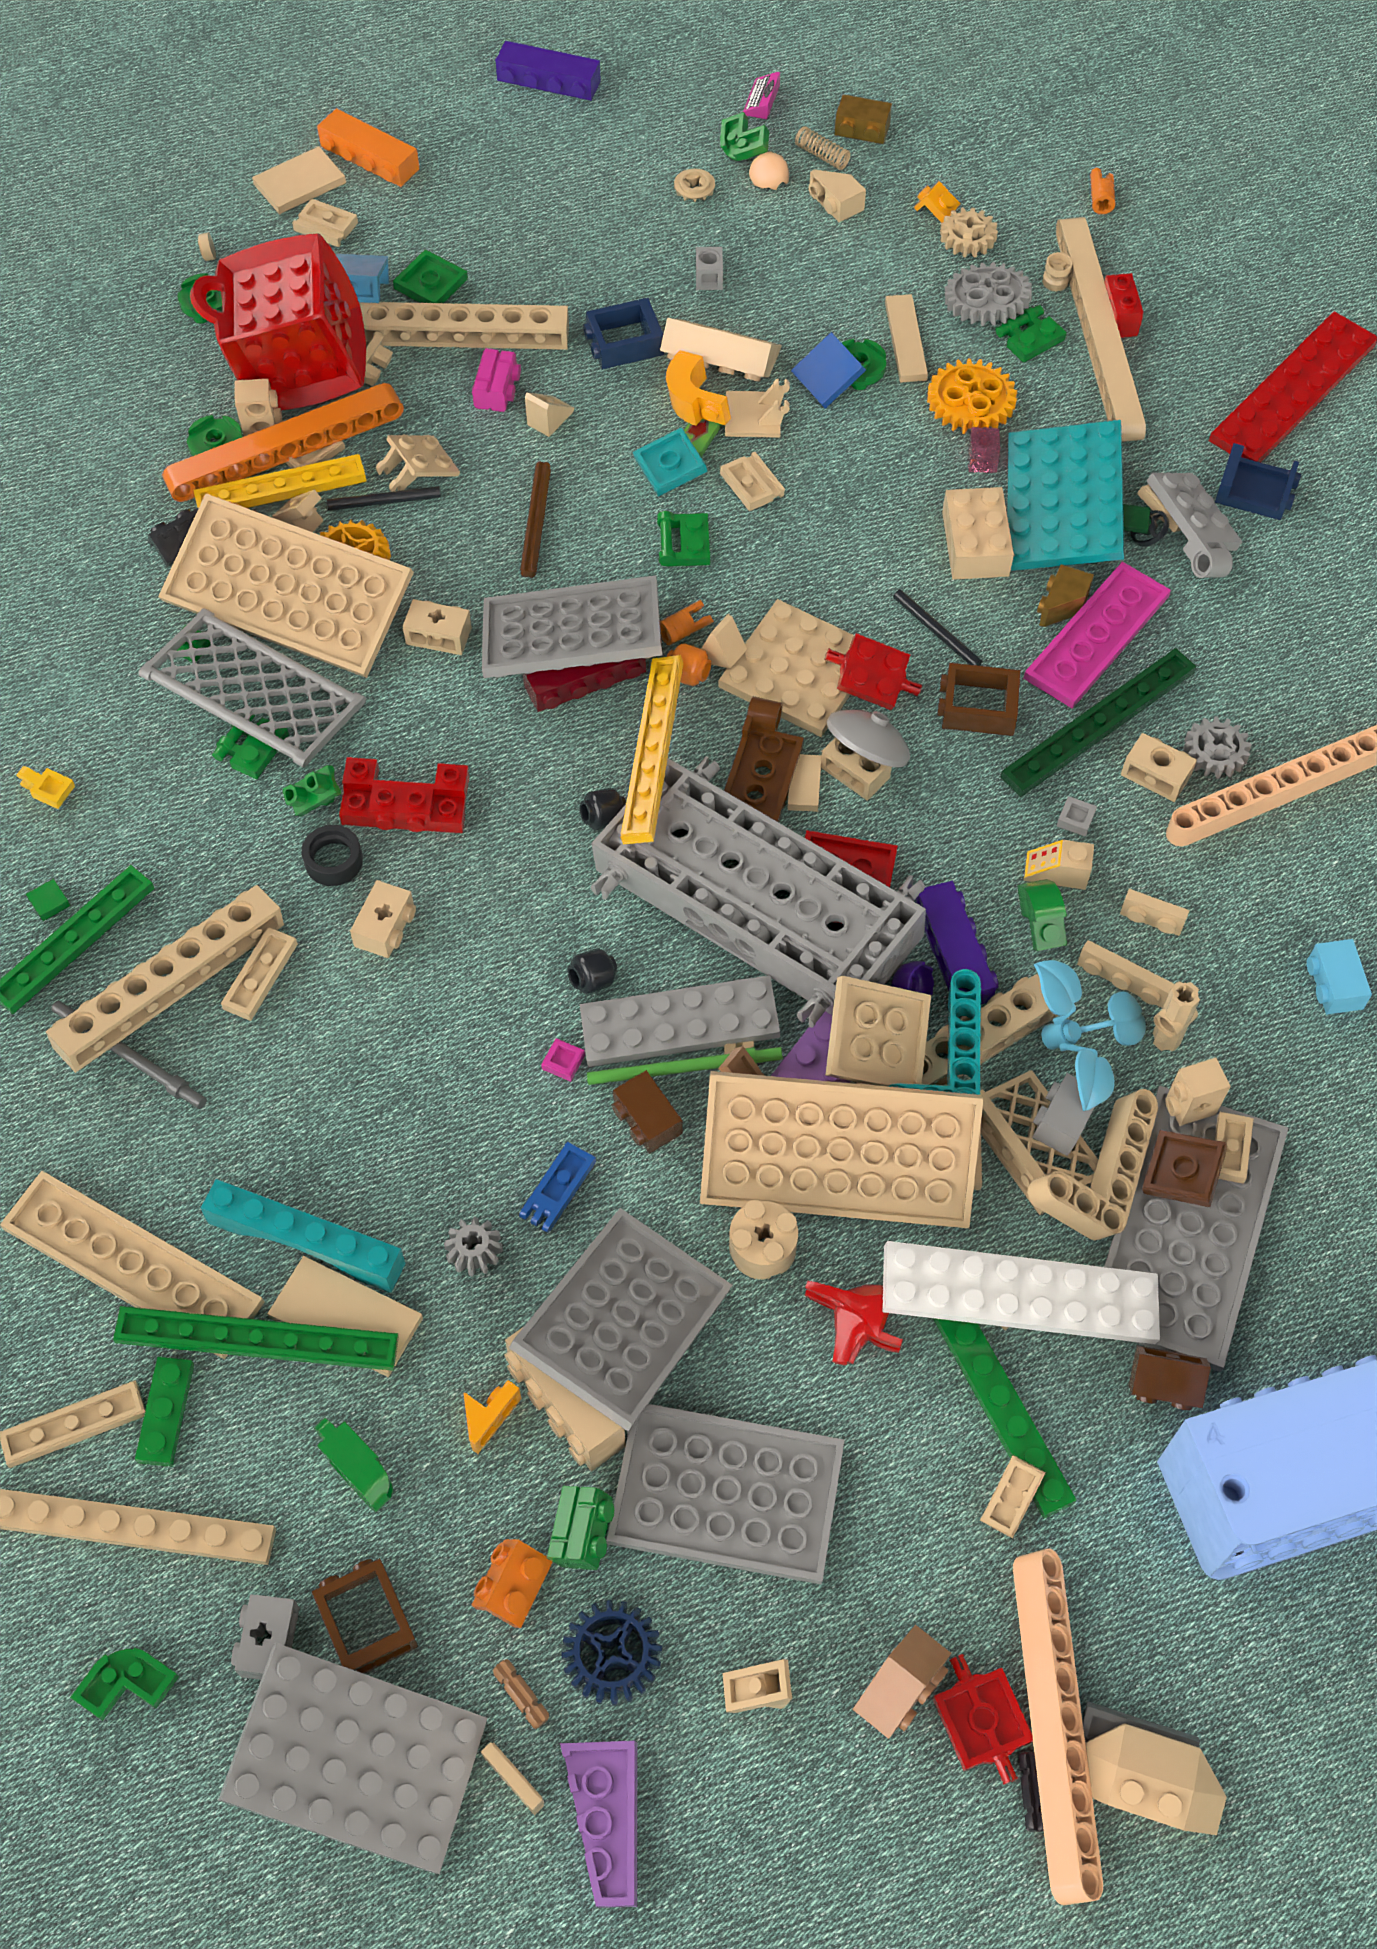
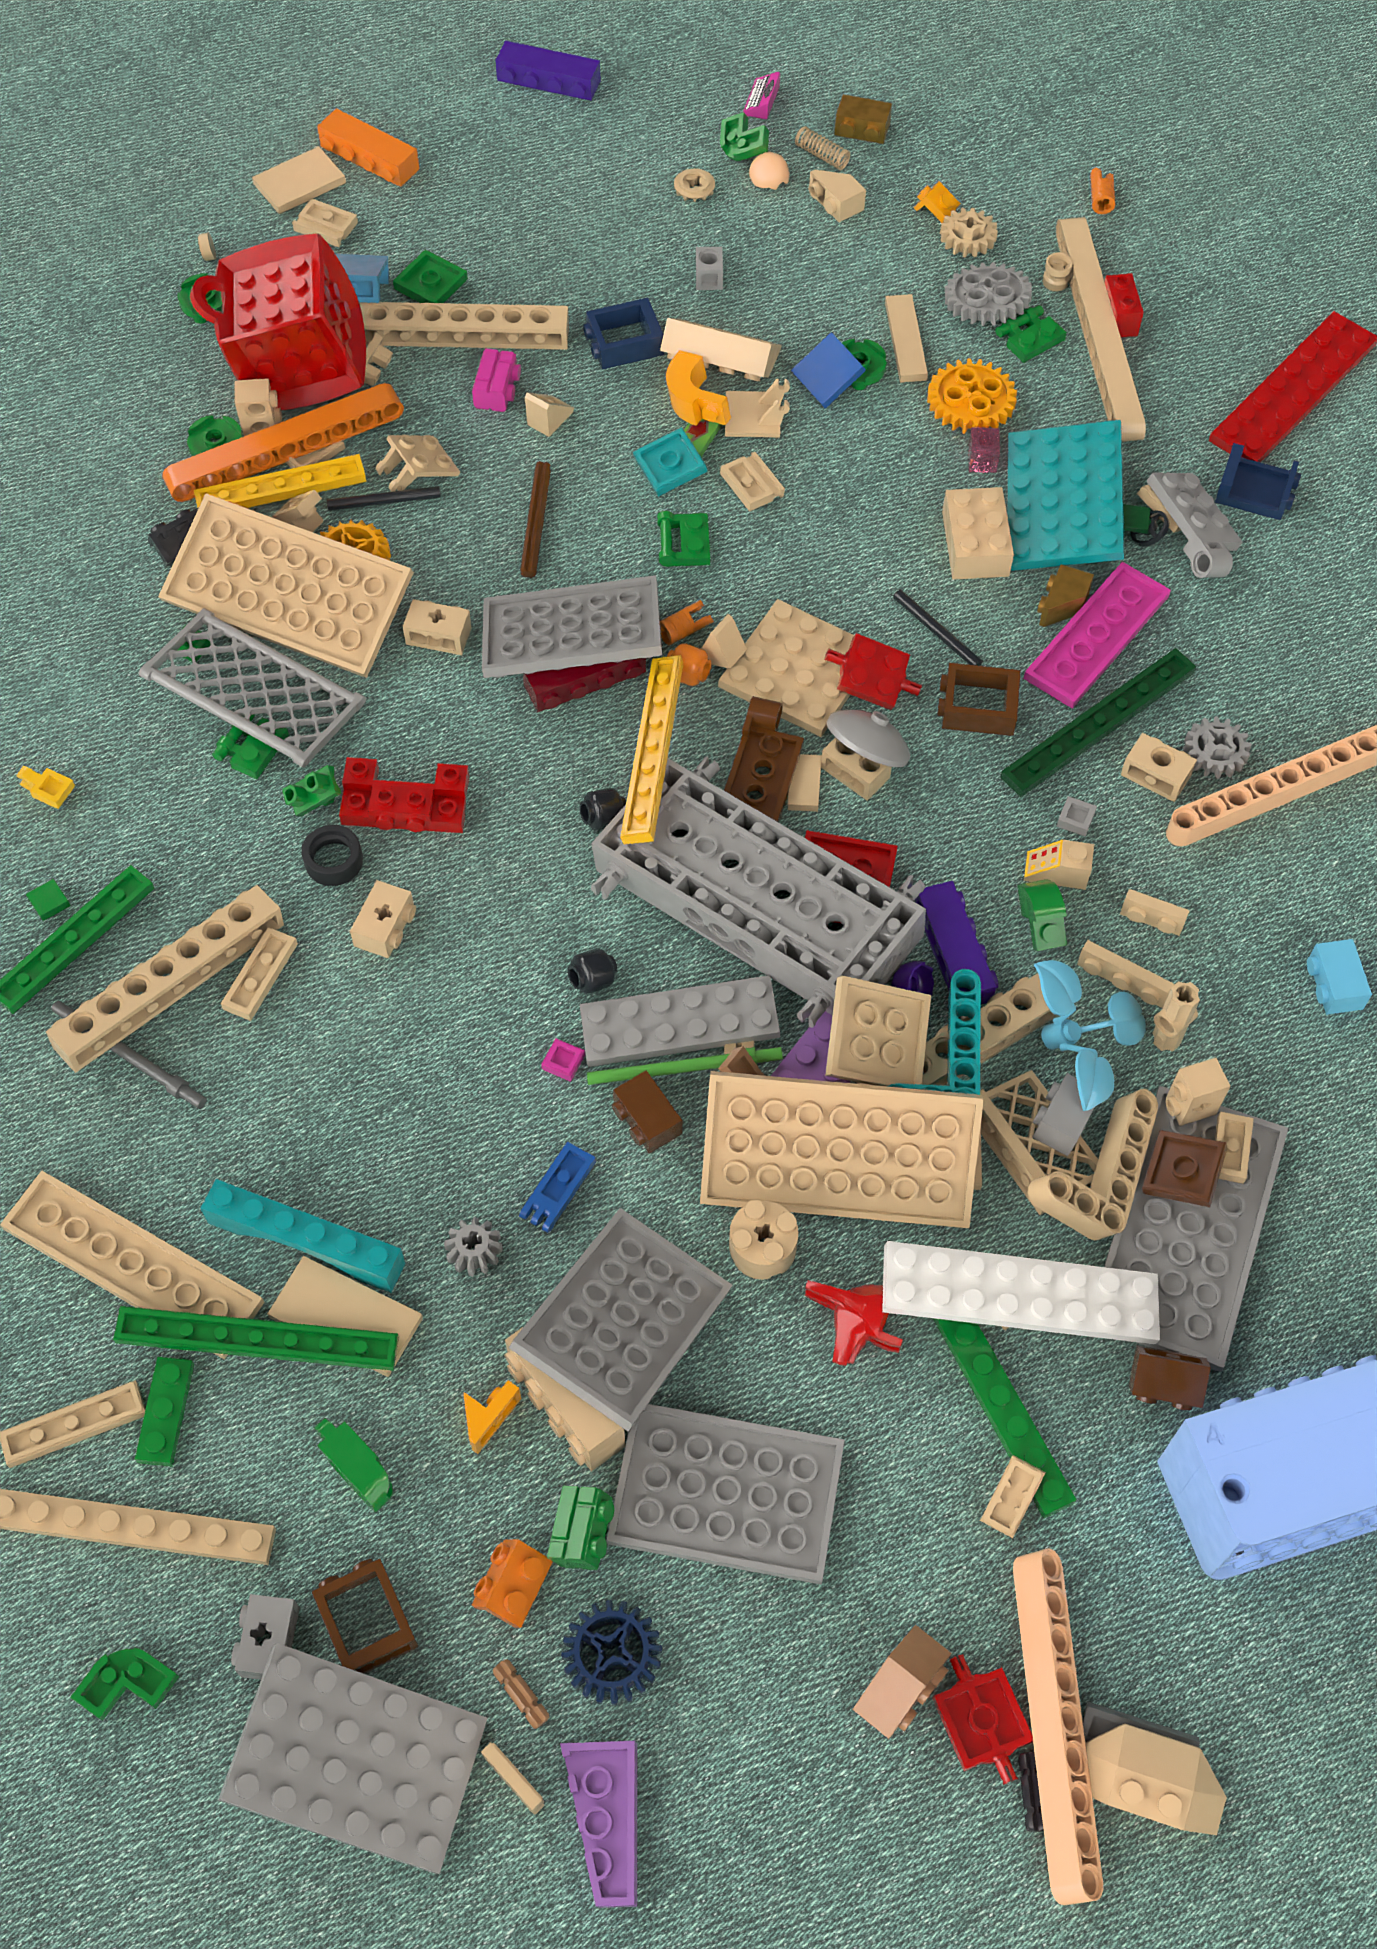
(758, 1687): tan slope -> none

